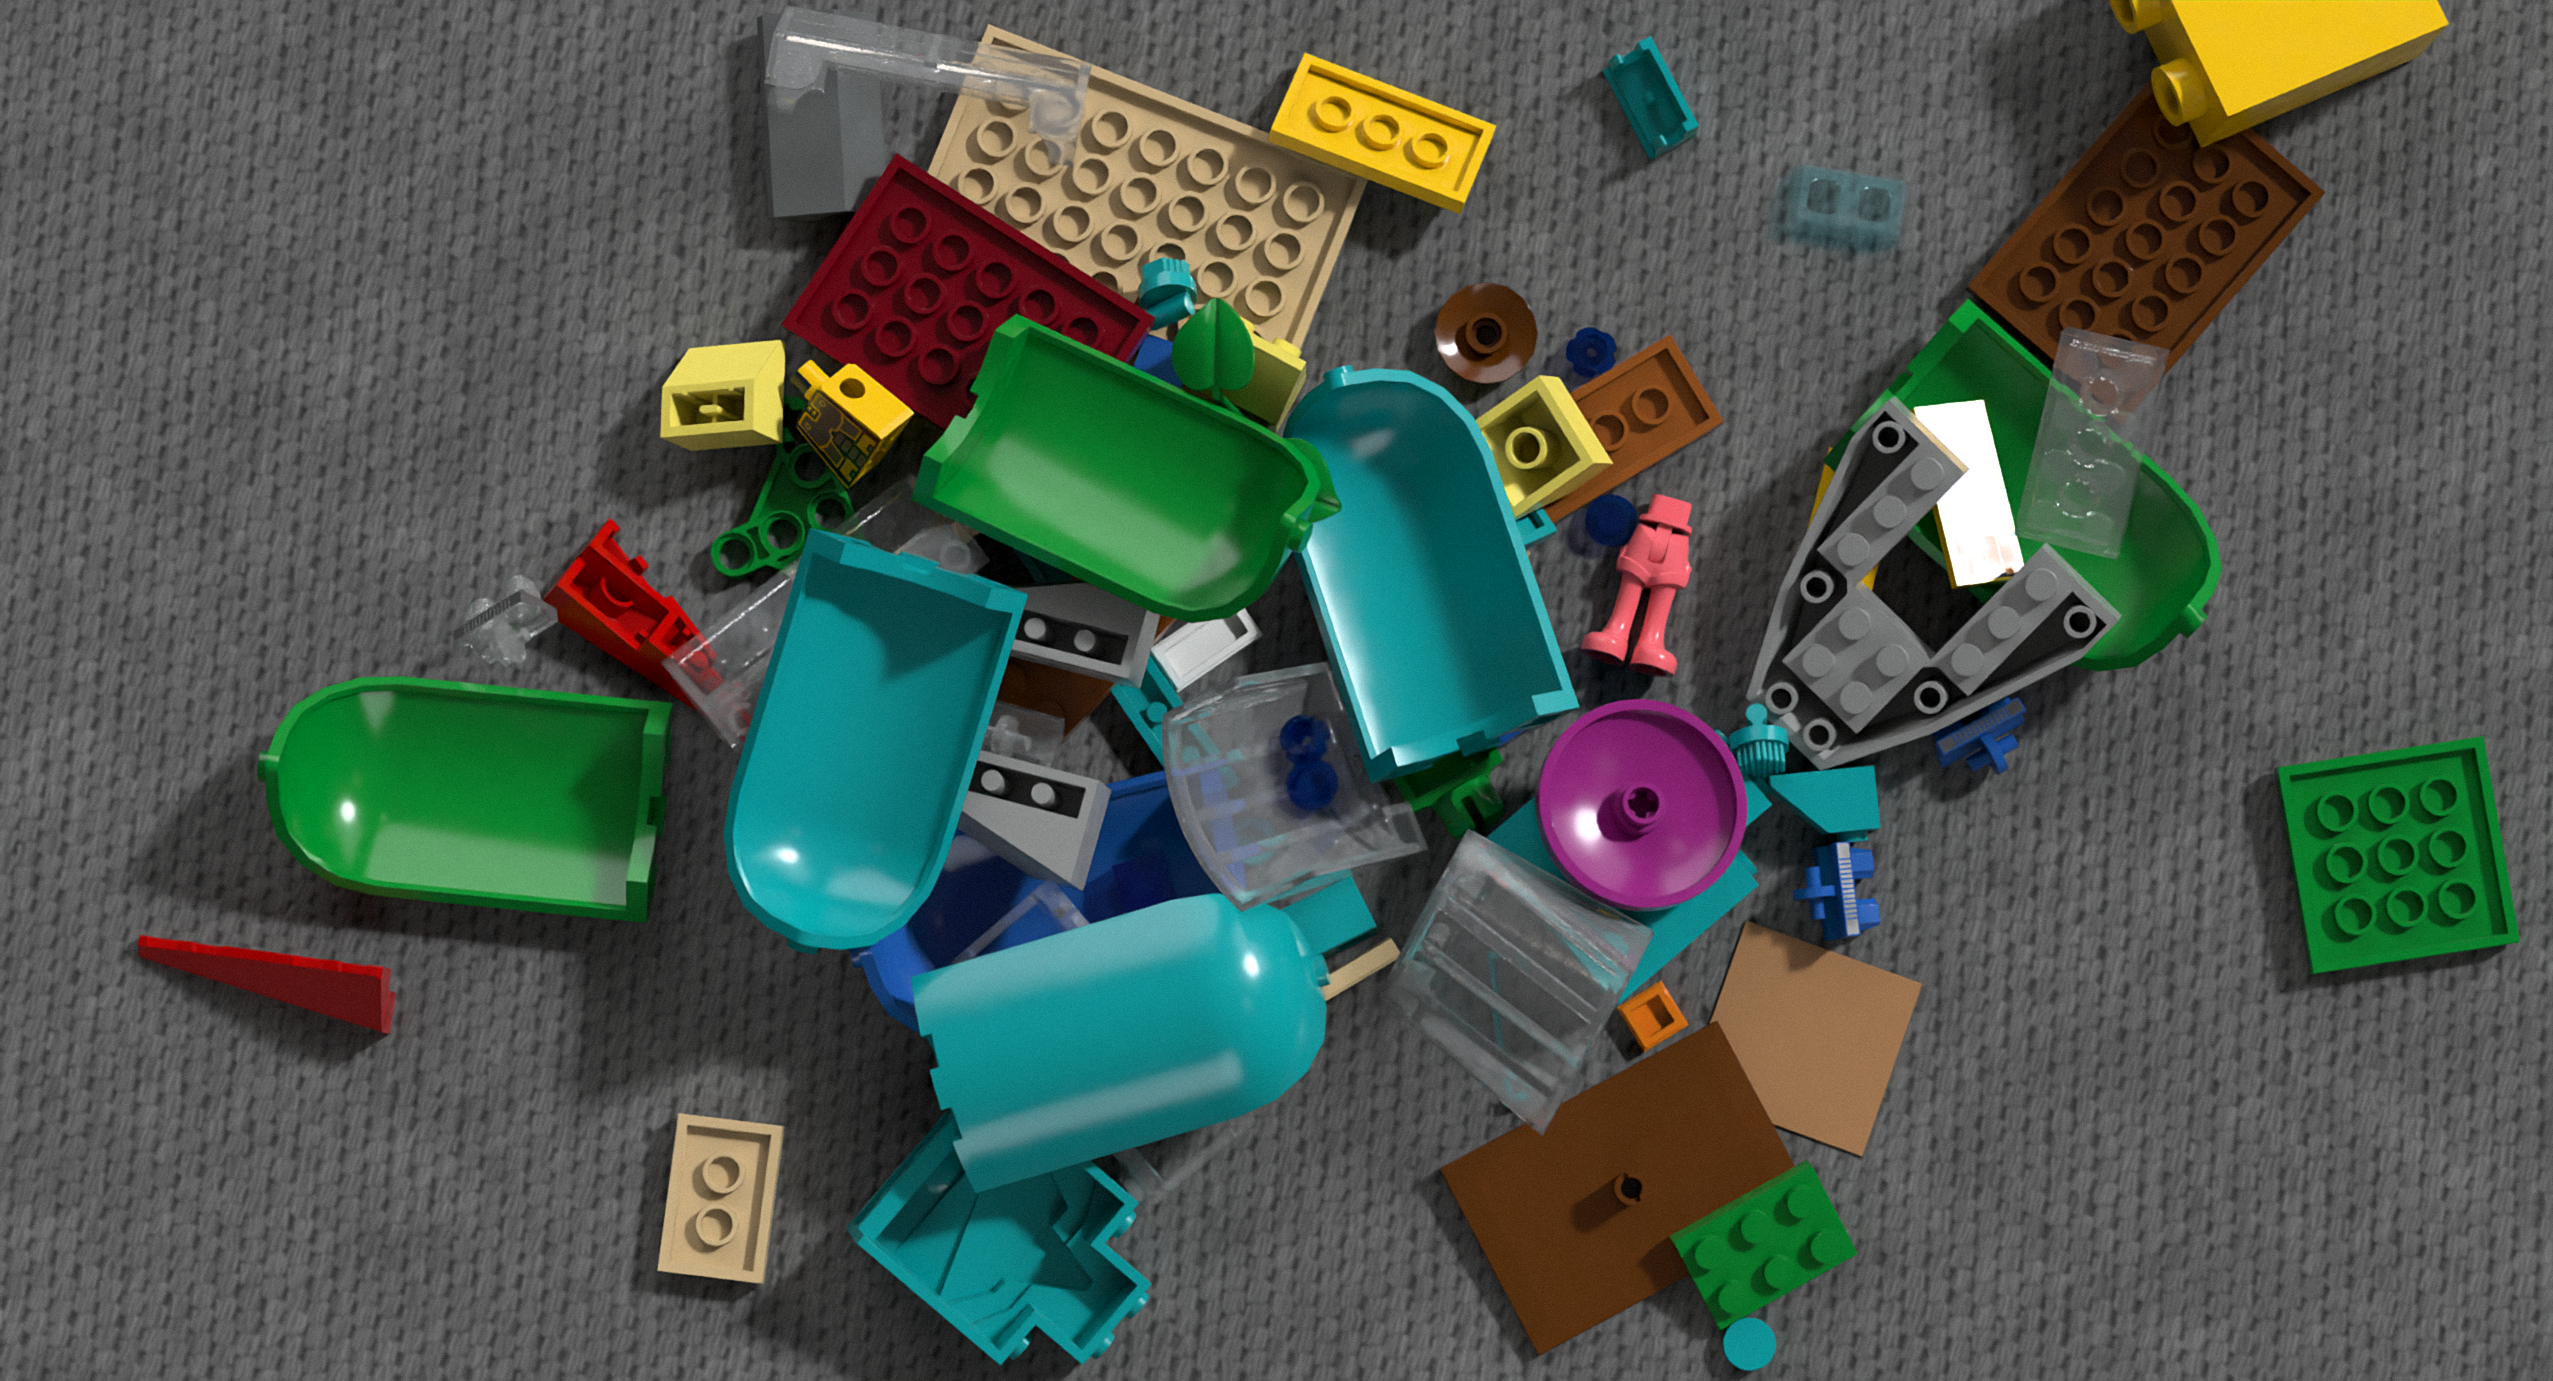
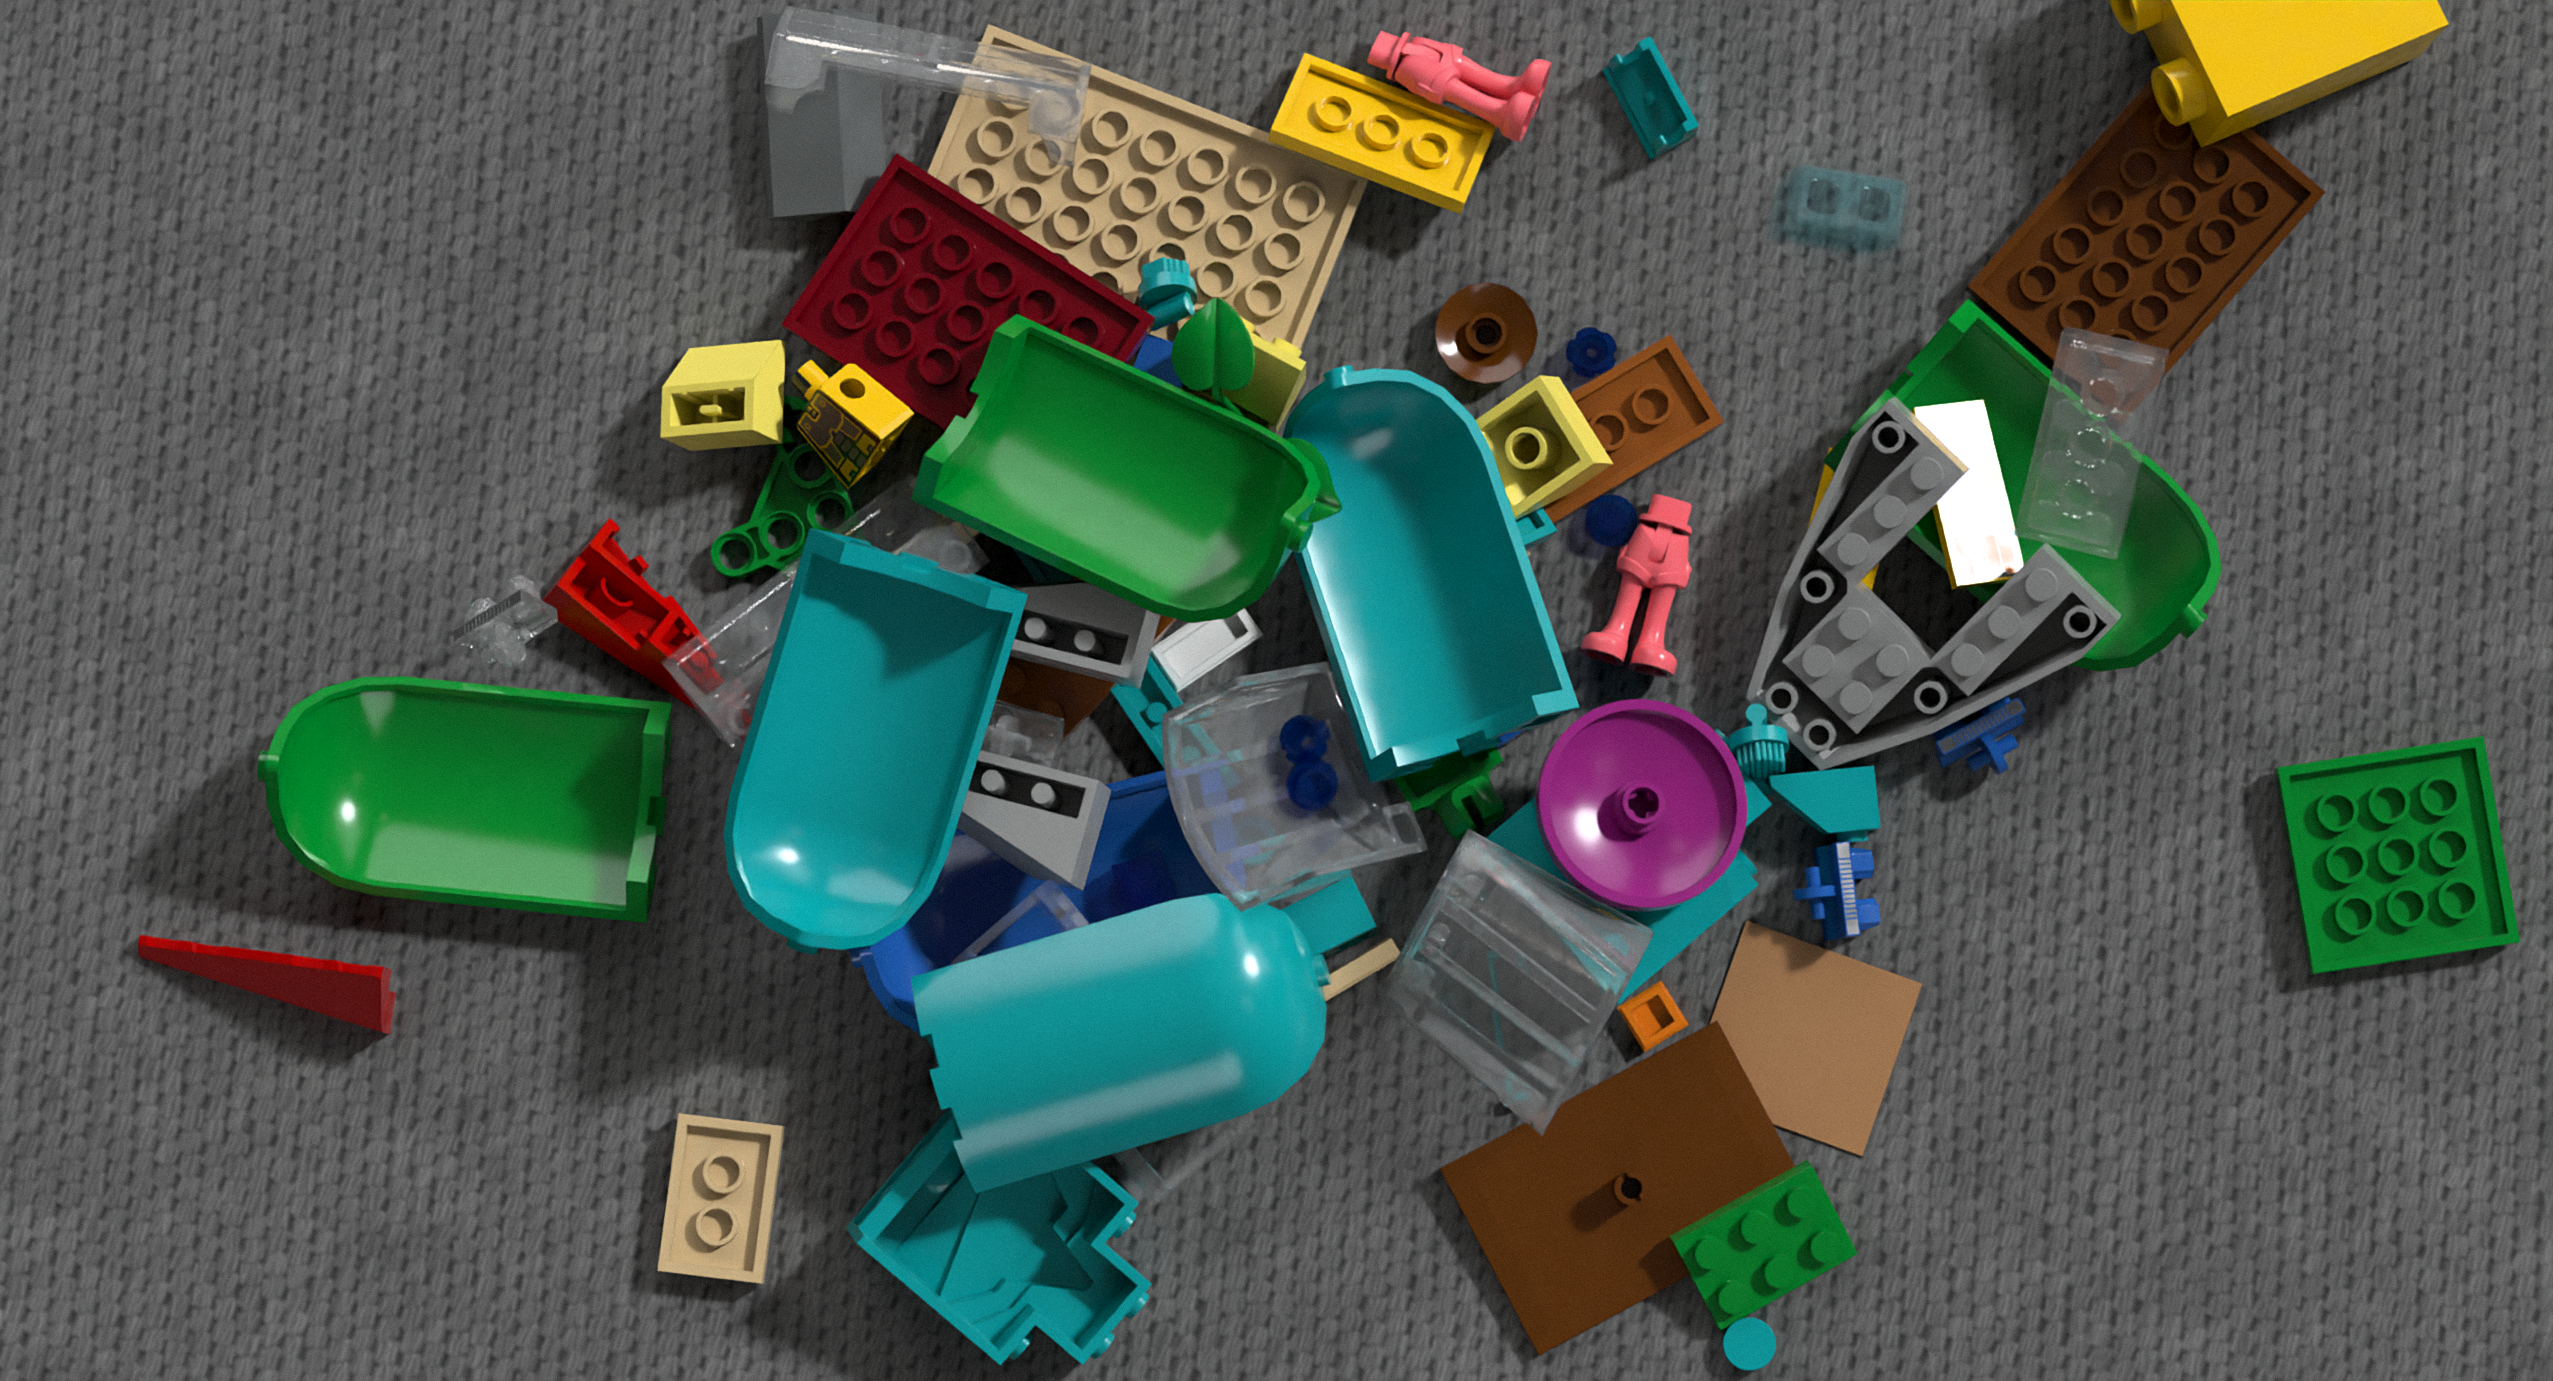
(1444, 74): none -> coral piece

